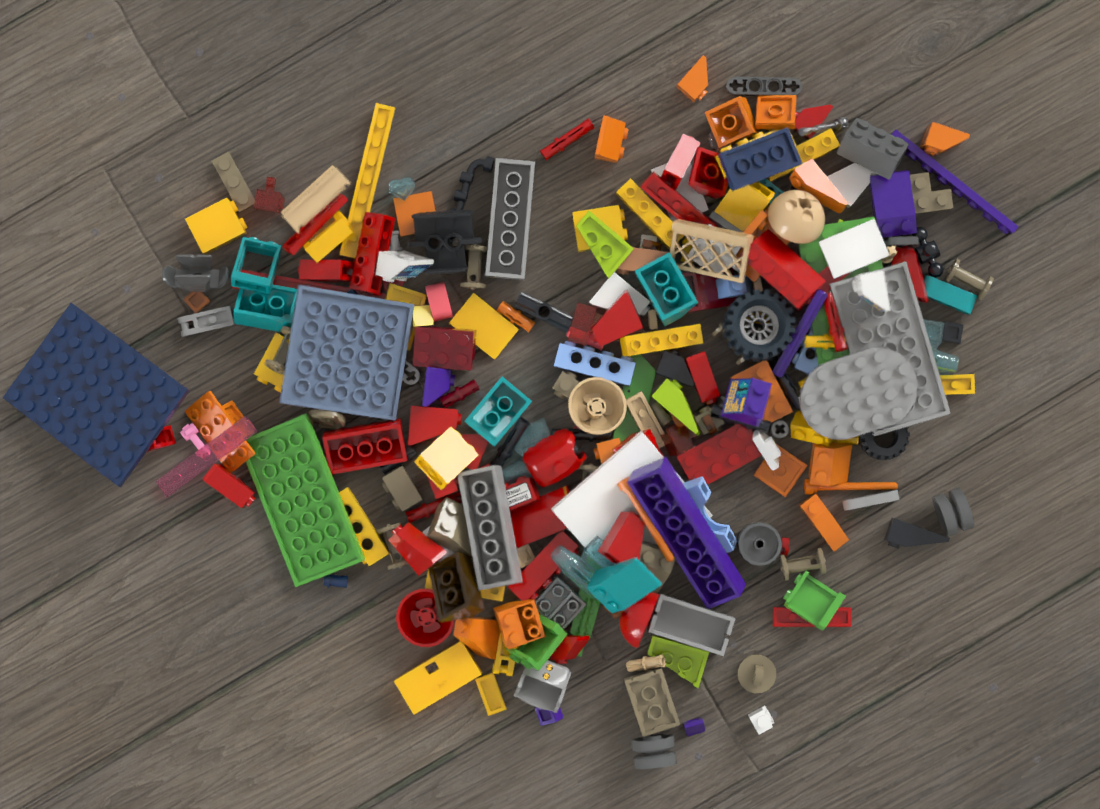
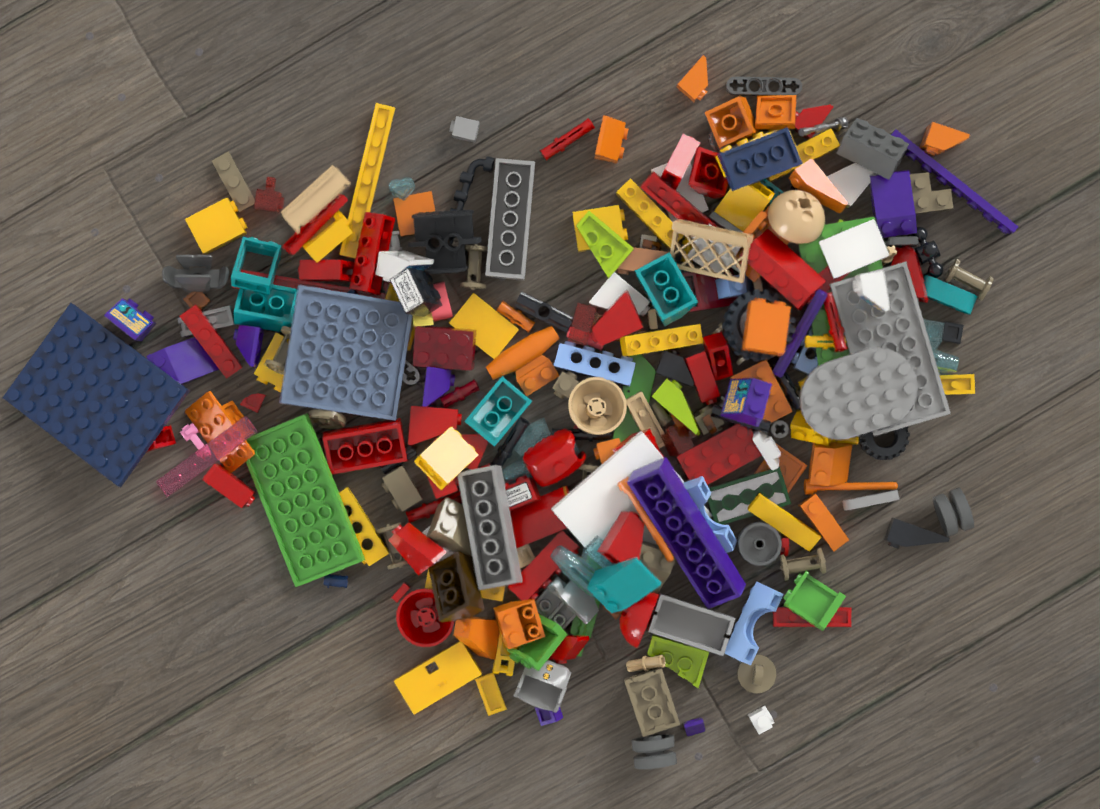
(131, 319): none -> slope
(184, 361): none -> dark purple slope
(211, 341): none -> red plate
(249, 343): none -> dark purple slope
(253, 402): none -> red tile
(400, 592): none -> red tile
(416, 292): none -> brick
(464, 129): none -> light grey brick
(527, 361): none -> orange plate
(575, 599): none -> light grey flag
(718, 355): none -> red brick
(731, 499): none -> piece
(761, 601): none -> light blue arch
(766, 327): none -> orange brick
(784, 522): none -> yellow tile

